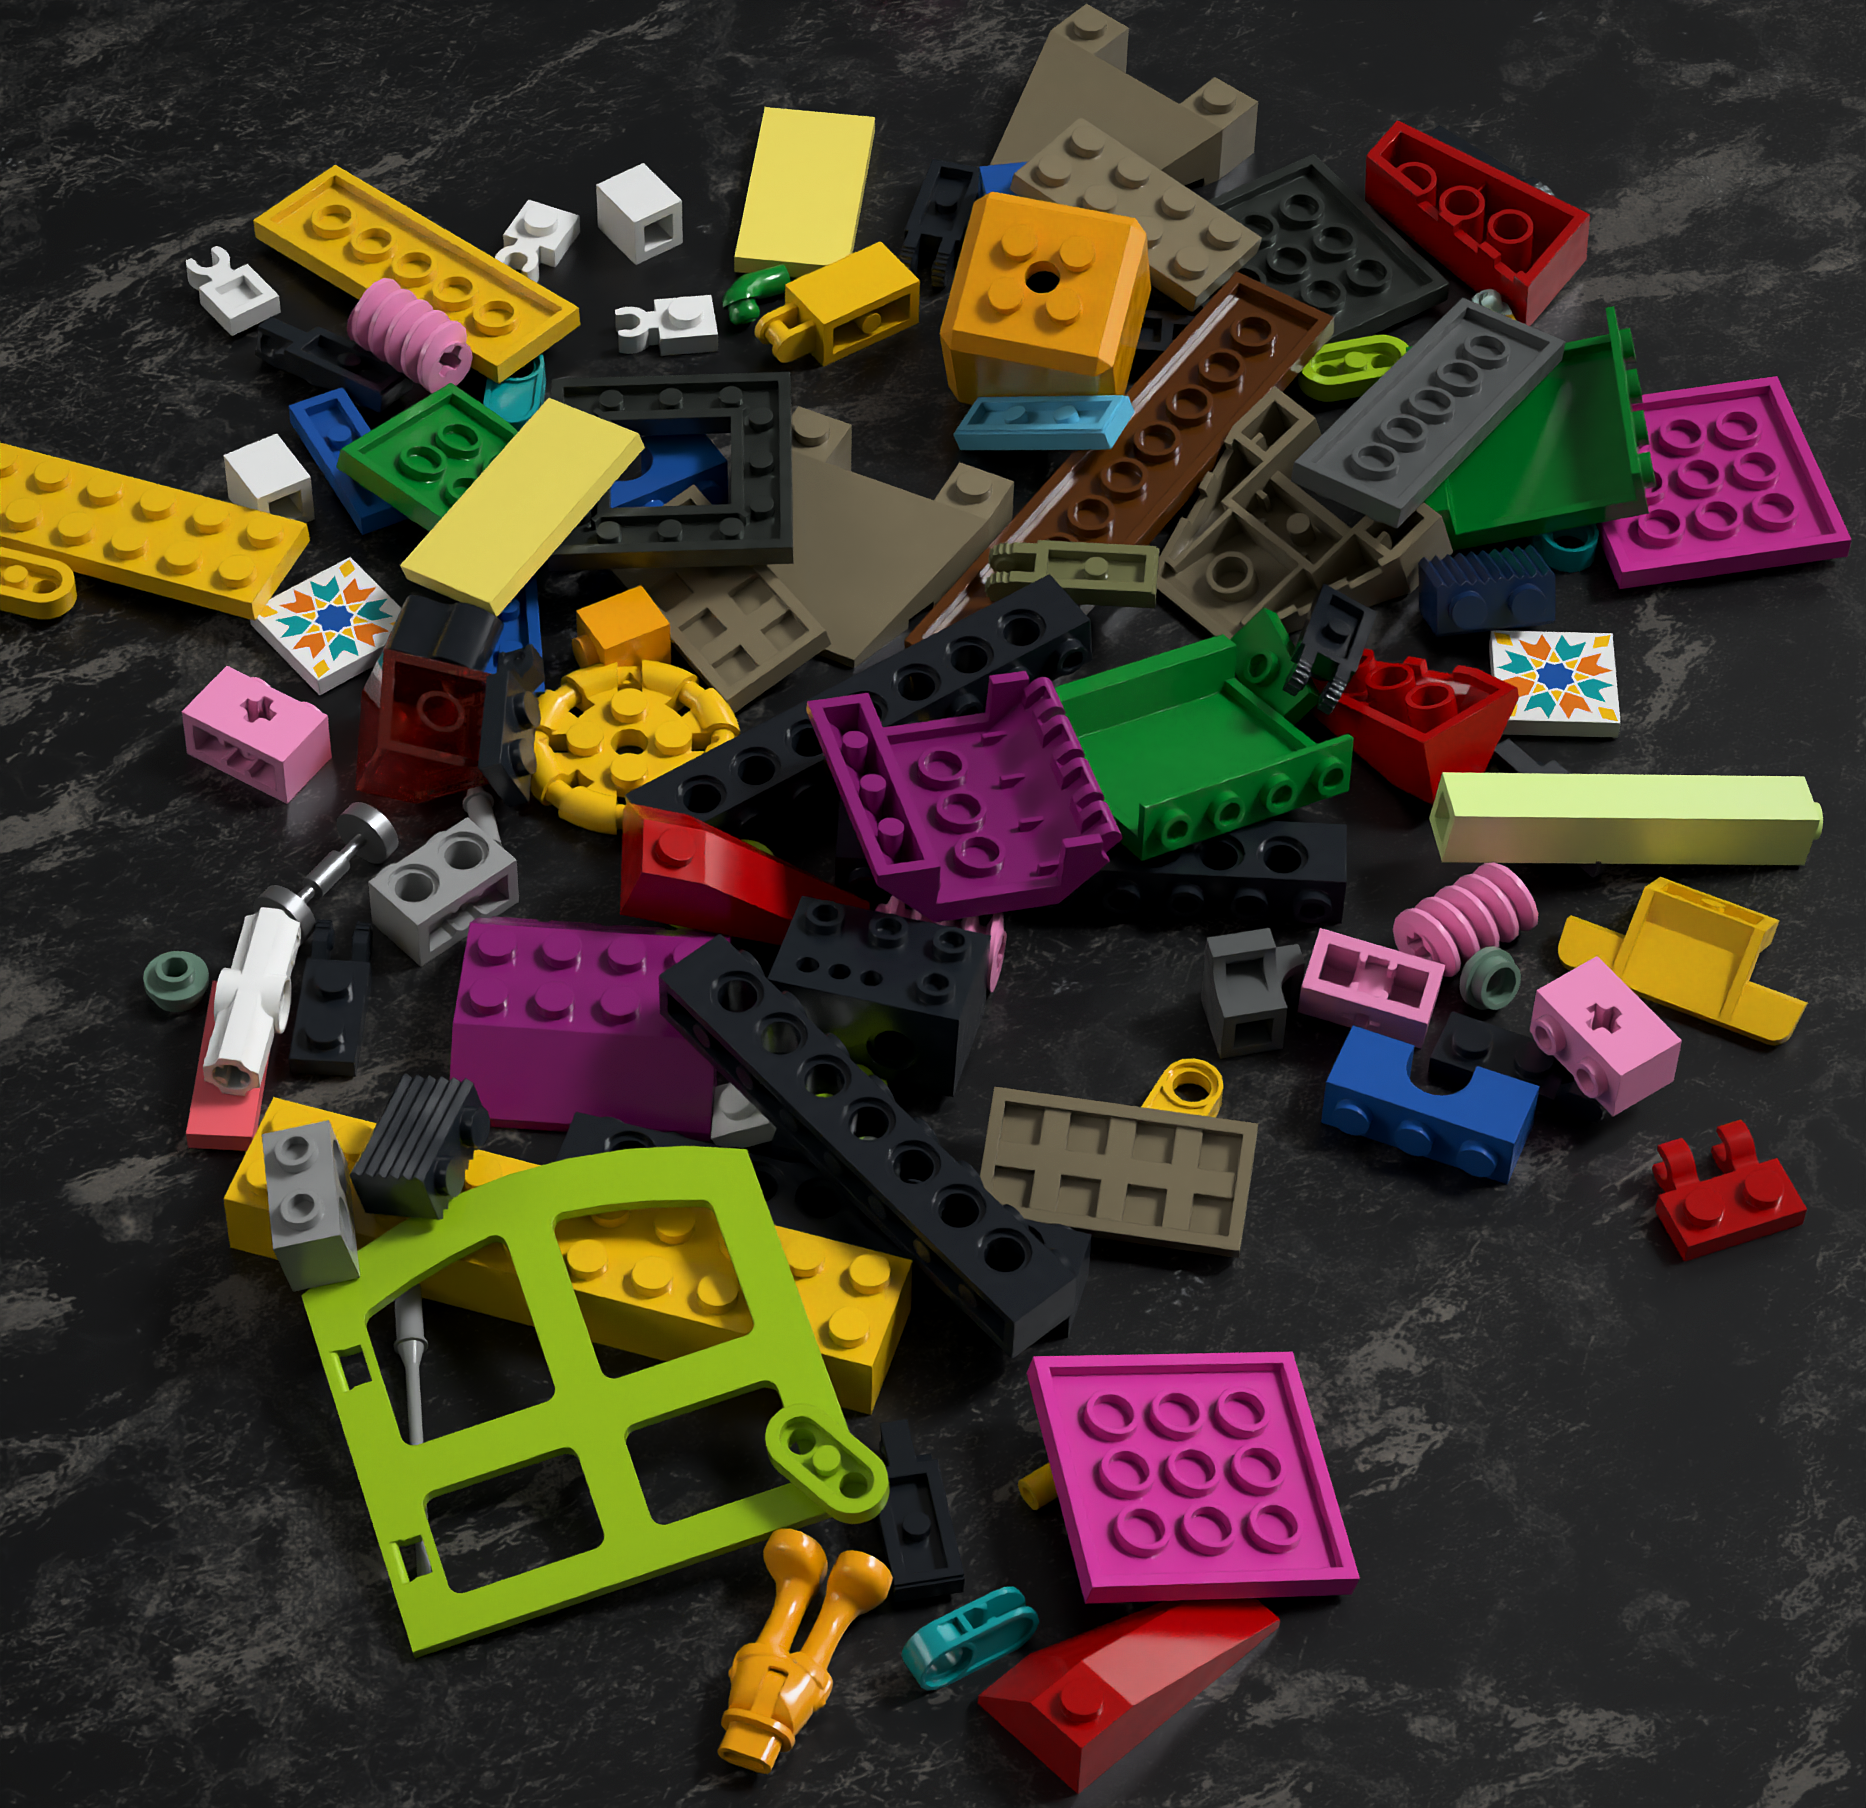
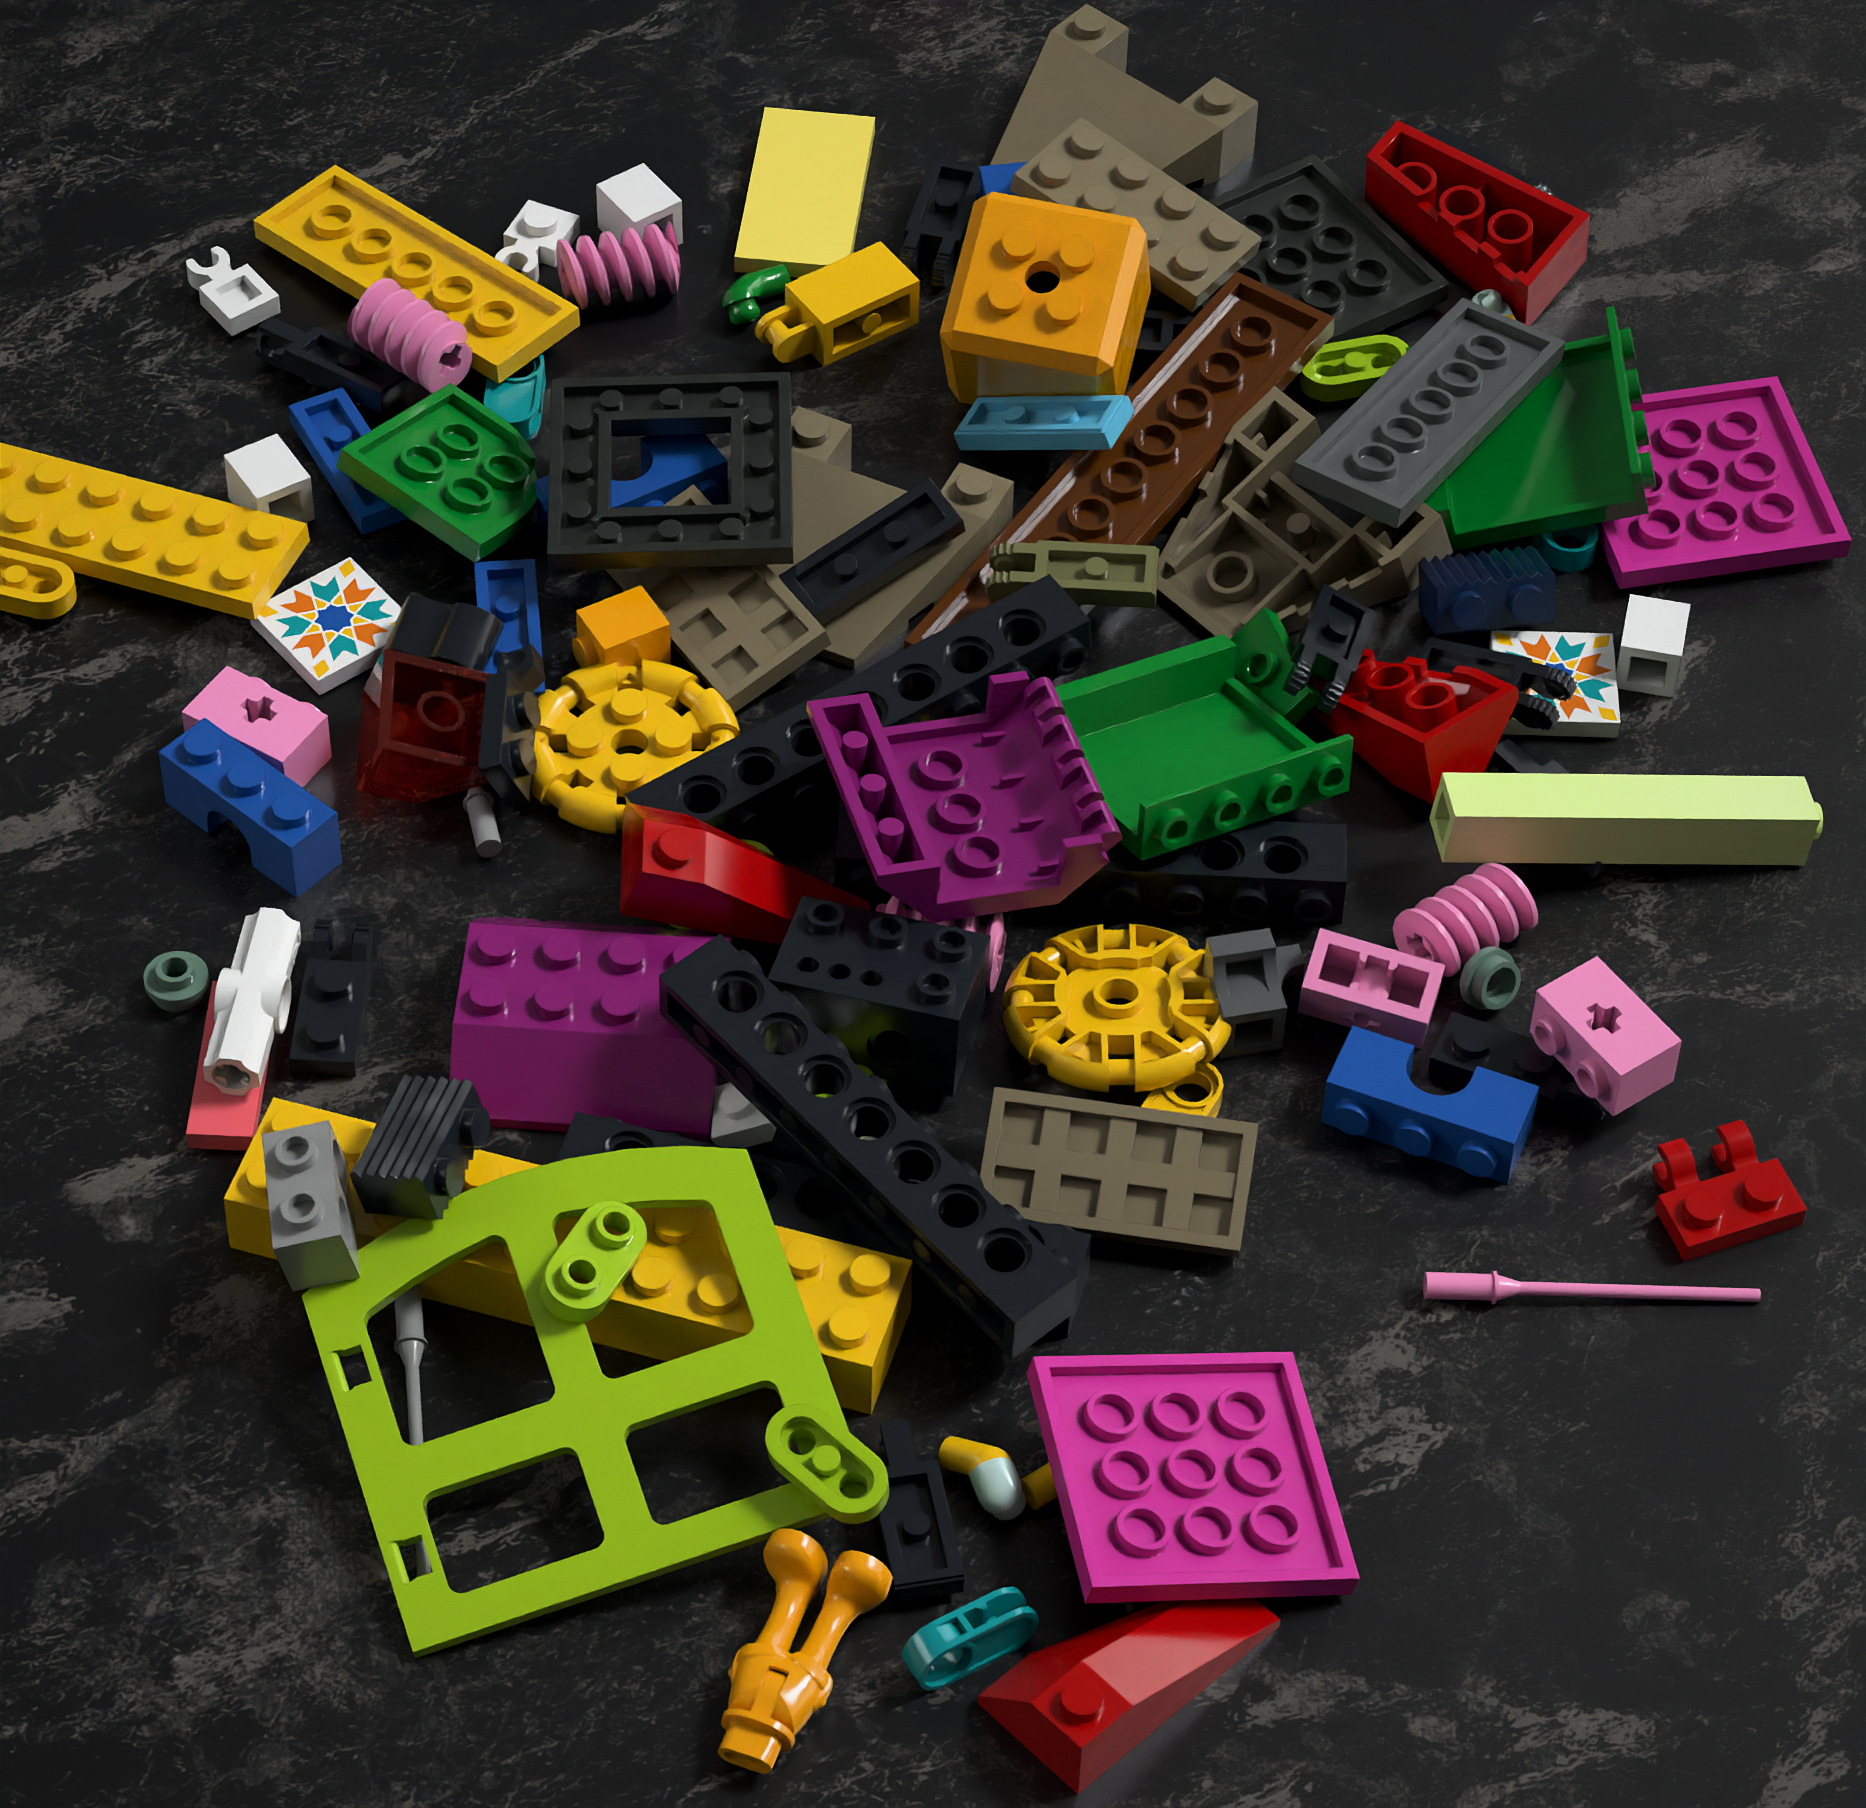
(286, 827): none -> blue arch
(365, 834): flat silver wheel -> none
(442, 888): light grey brick -> none
(522, 506): light yellow tile -> none
(596, 1257): none -> lime plate
(619, 265): none -> bright pink piece
(675, 325): white plate -> none
(874, 551): none -> black plate
(990, 1473): none -> light aqua arm
(1107, 965): none -> yellow plate
(1497, 1287): none -> bright pink piece
(1511, 668): none -> black hinge
(1652, 645): none -> white brick
(1691, 958): yellow plate -> none

